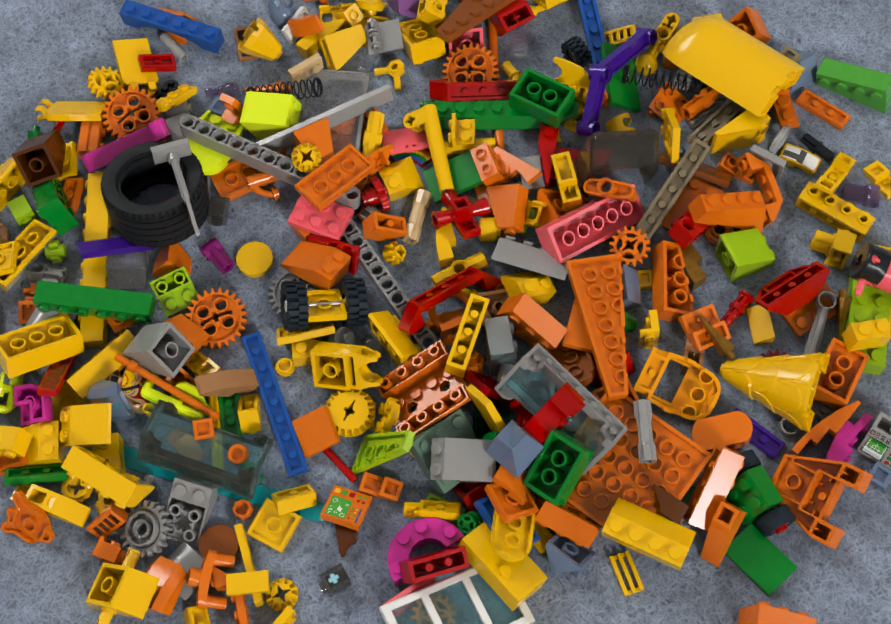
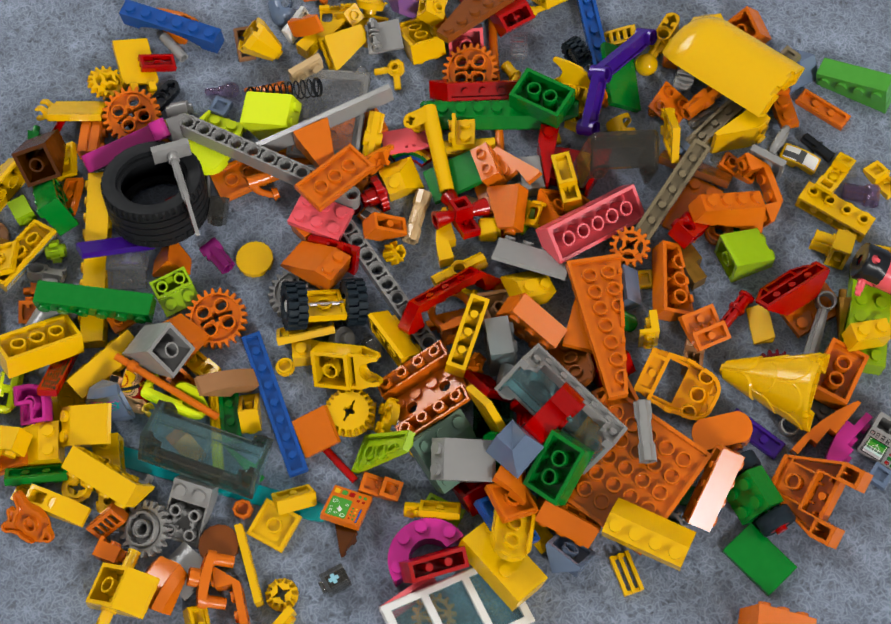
(176, 97): yellow hinge -> none
(203, 429): orange tile -> none
(233, 109): orange slope -> none
(238, 454): orange tile -> none
(247, 583): yellow tile -> none
(297, 157): yellow gear -> none
(465, 520): green wheel -> none
(618, 189): orange connector -> none
(625, 78): black piece -> none
(668, 504): reddish brown slope -> none
(721, 343): pearl gold piece -> none
(721, 532): orange slope -> none

